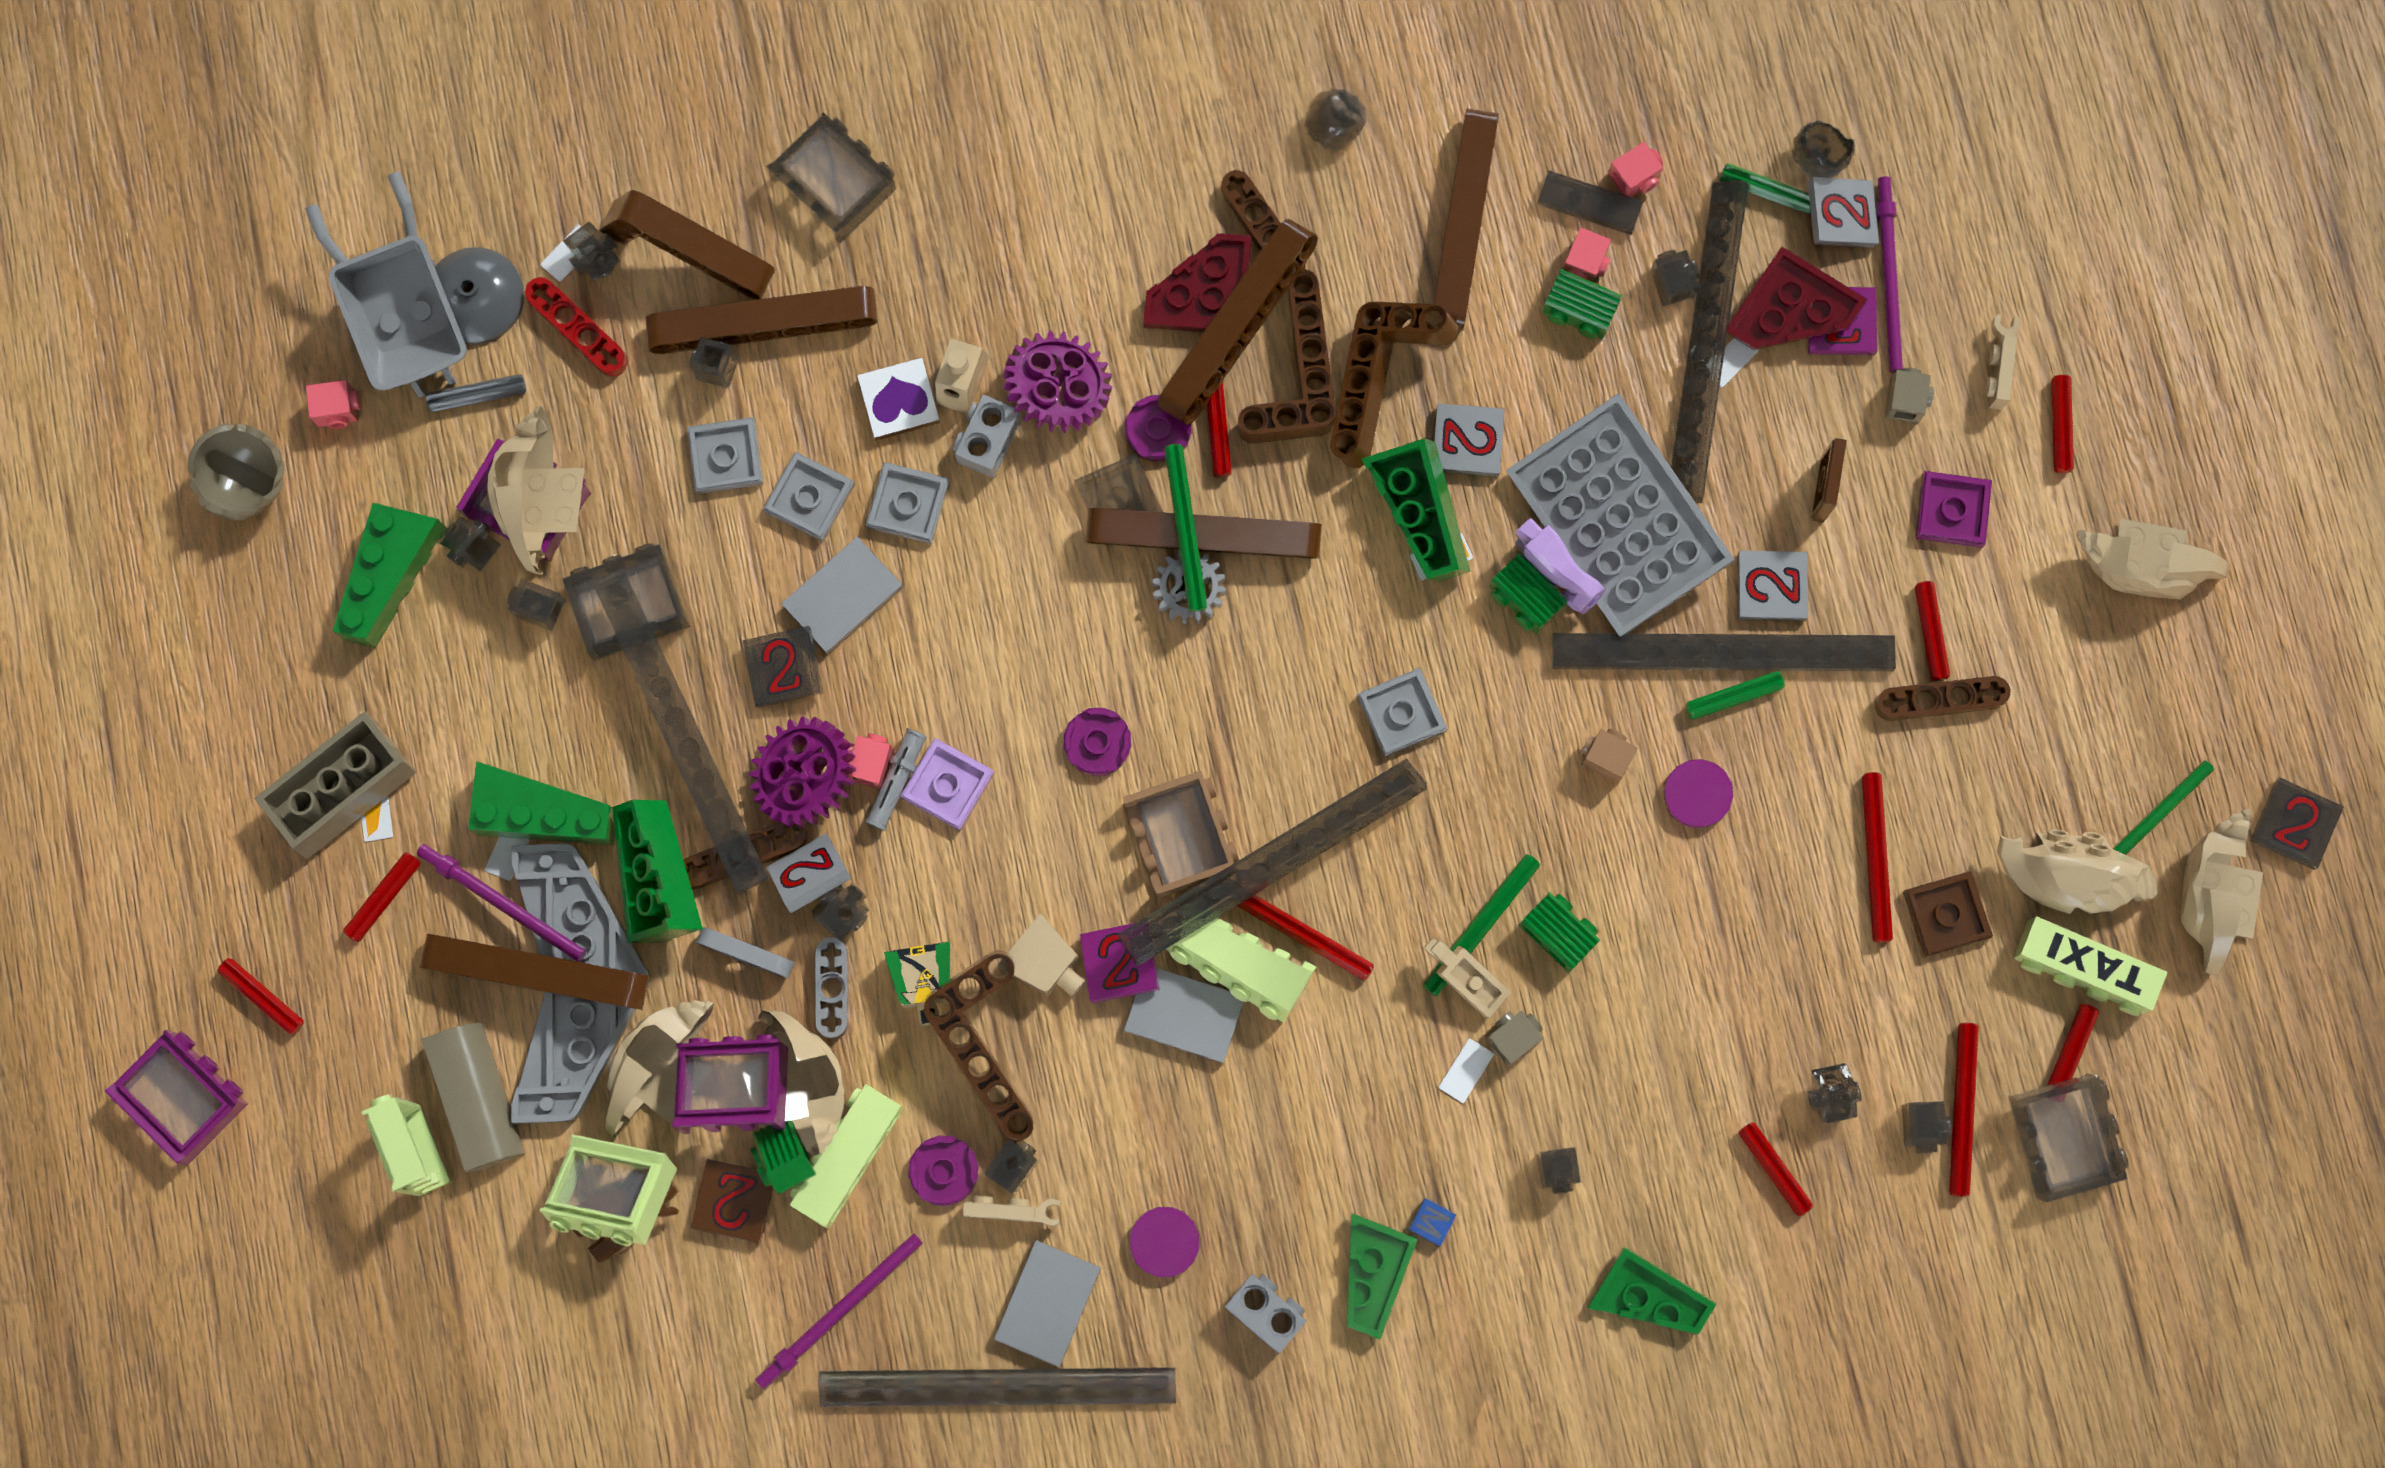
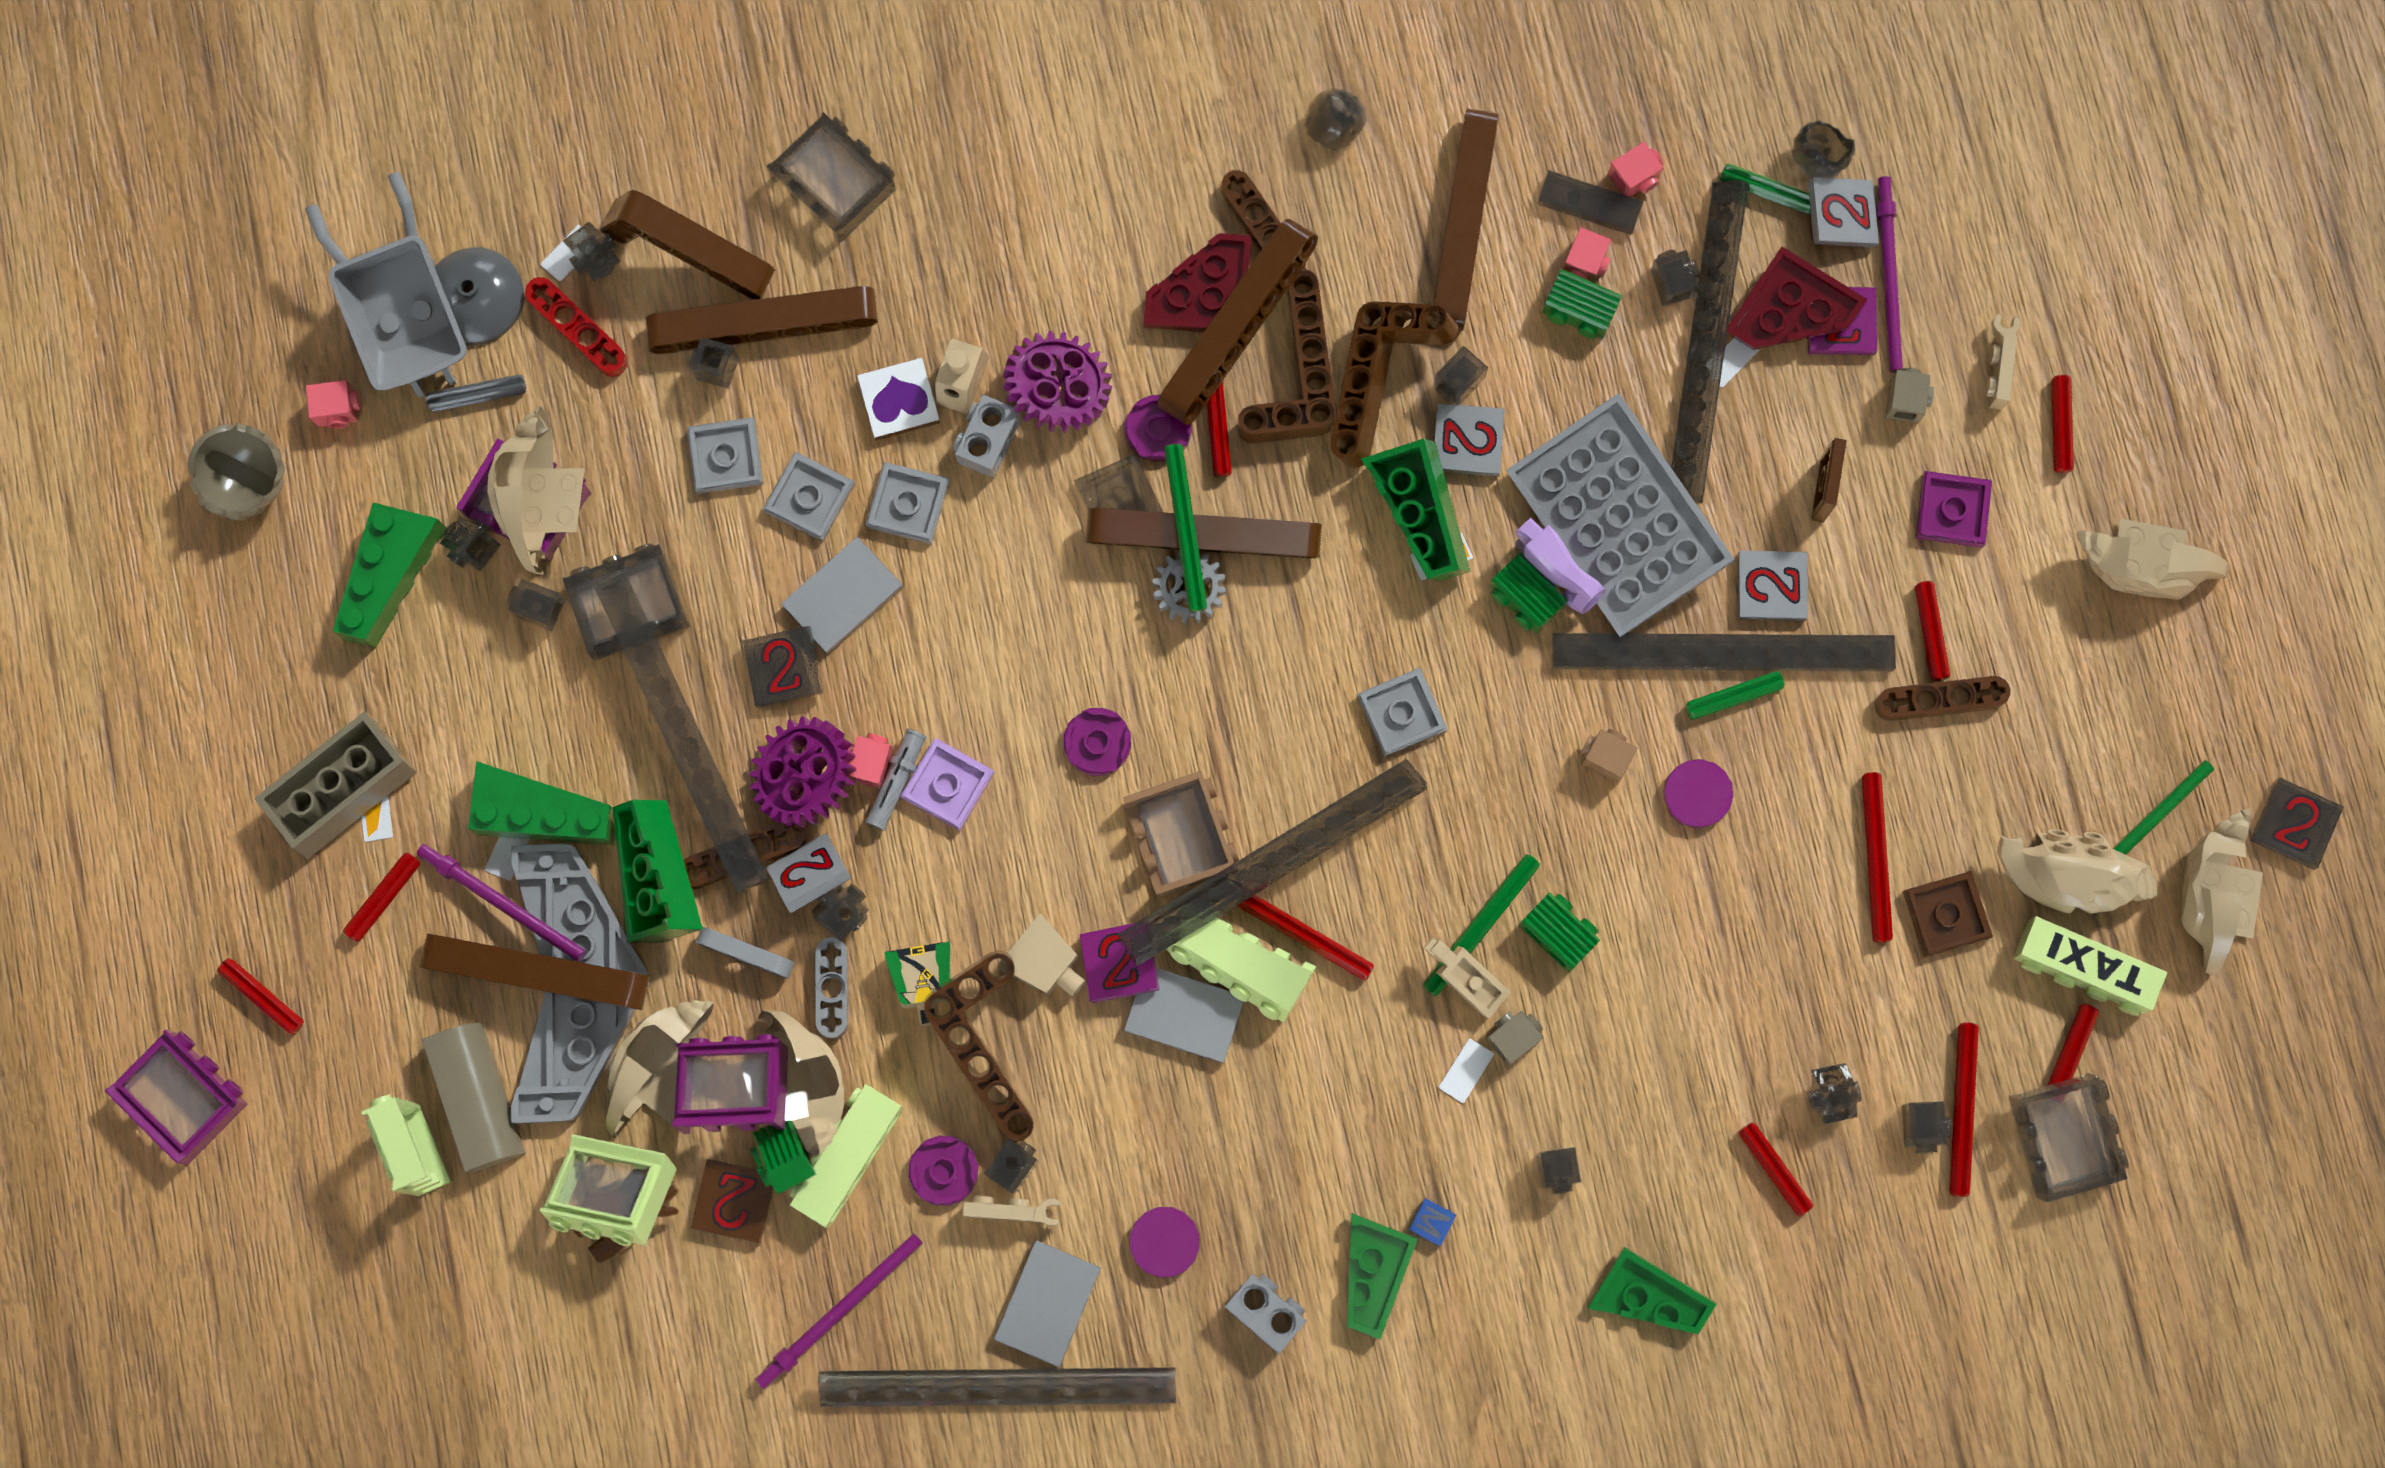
(1460, 376): none -> clear smoke brick

